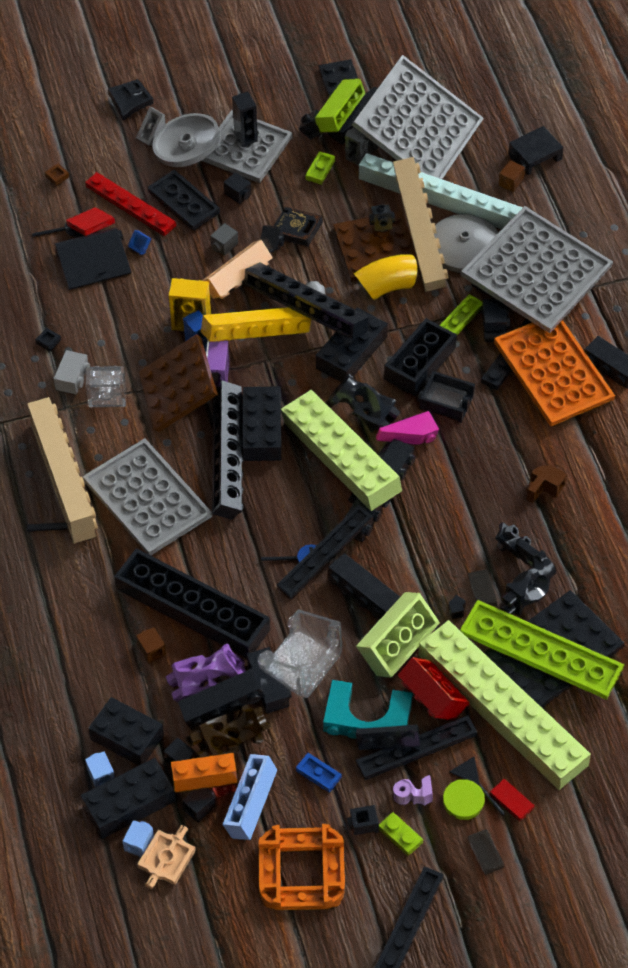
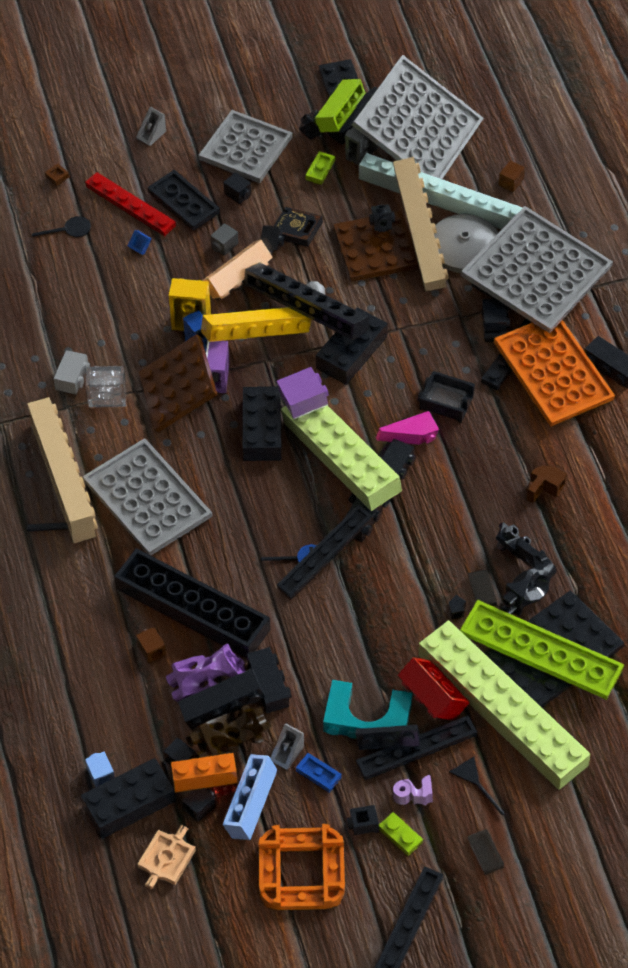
(48, 339): black tile -> none
(90, 221): red tile -> none
(93, 258): black door -> none
(126, 731): black brick -> none
(130, 97): black plate -> none
(138, 838): light blue brick -> none
(186, 140): light grey dish -> none
(227, 451): black brick -> none
(245, 119): black brick -> none
(288, 746): none -> light grey slope
(303, 392): none -> medium lavender piece
(305, 653): clear windscreen -> none
(361, 586): black brick -> none
(374, 403): black hips -> none
(388, 275): yellow brick -> none
(397, 634): yellowish green brick -> none
(420, 356): black brick -> none
(462, 314): lime plate -> none
(463, 799): lime tile -> none
(512, 800): red tile -> none
(535, 148): black panel -> none

